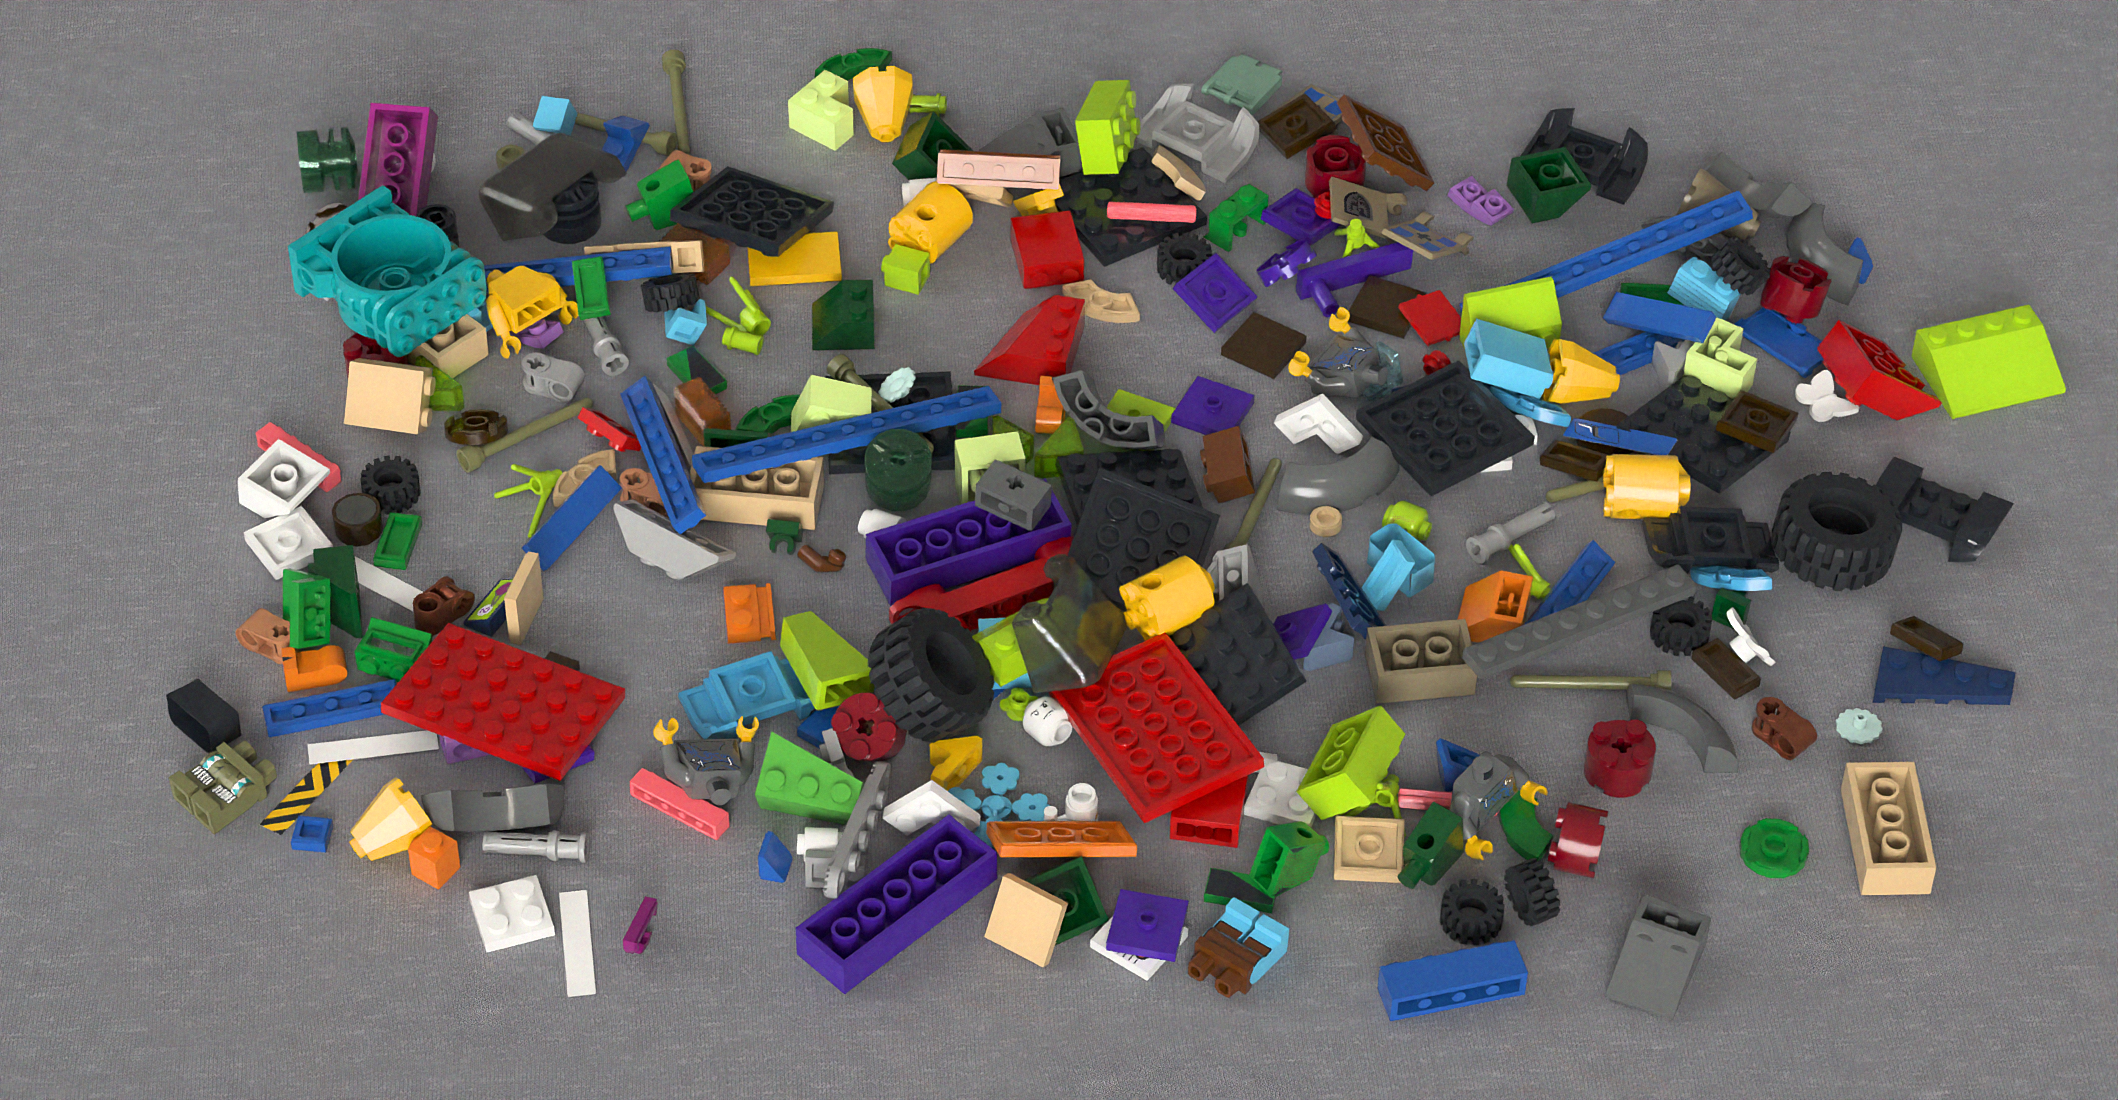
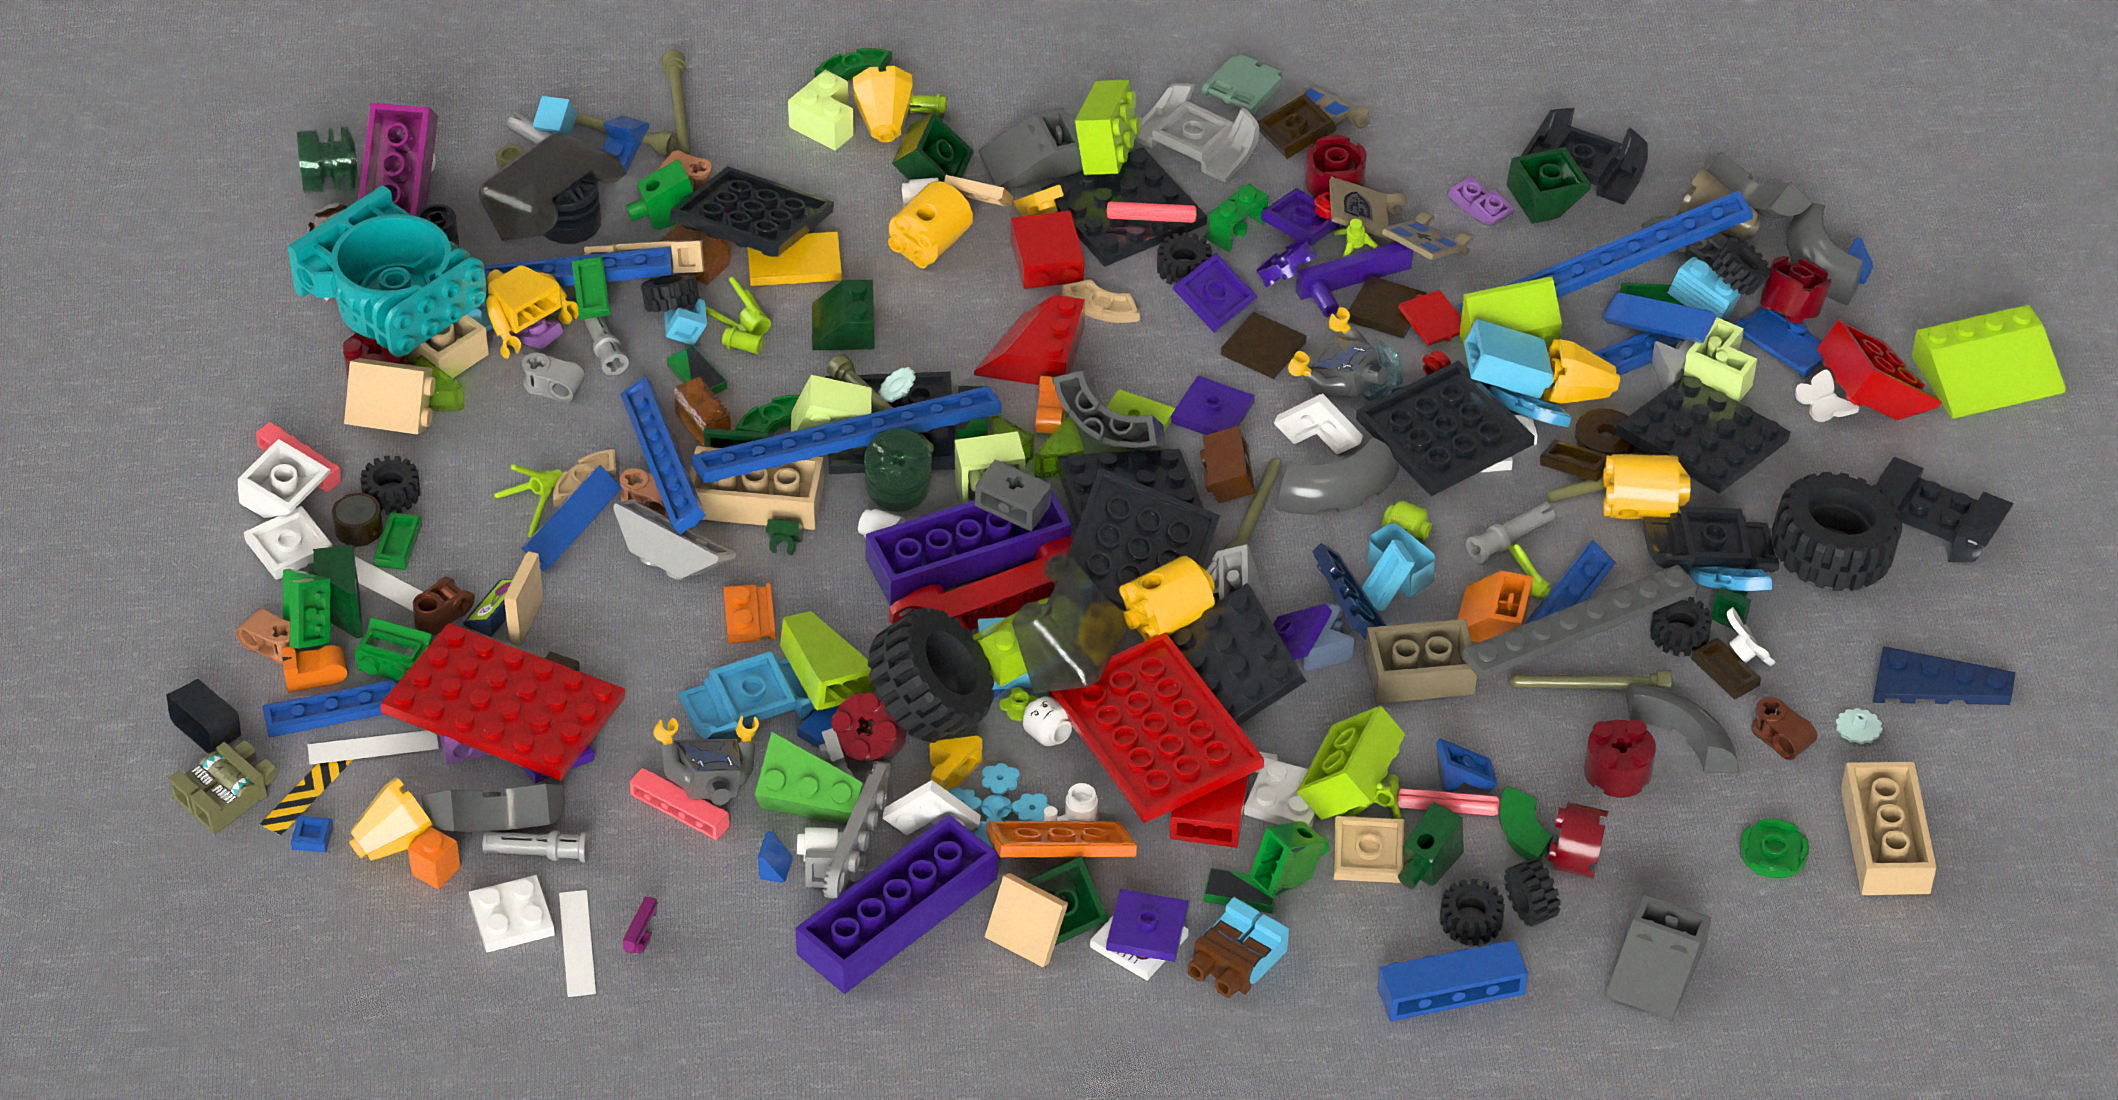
(471, 456): olive piece -> none
(476, 427): dark brown tile -> none
(603, 425): plate -> none
(675, 424): white sticker -> none
(820, 563): reddish brown arm -> none
(906, 269): lime brick -> none
(998, 169): fence -> none
(1181, 174): tan tile -> none
(1325, 521): tan tile -> none
(1384, 143): reddish brown plate -> none
(1484, 791): dark grey torso -> none
(1615, 437): blue sticker -> none
(1757, 421): dark brown tile -> none
(1926, 638): dark brown tile -> none

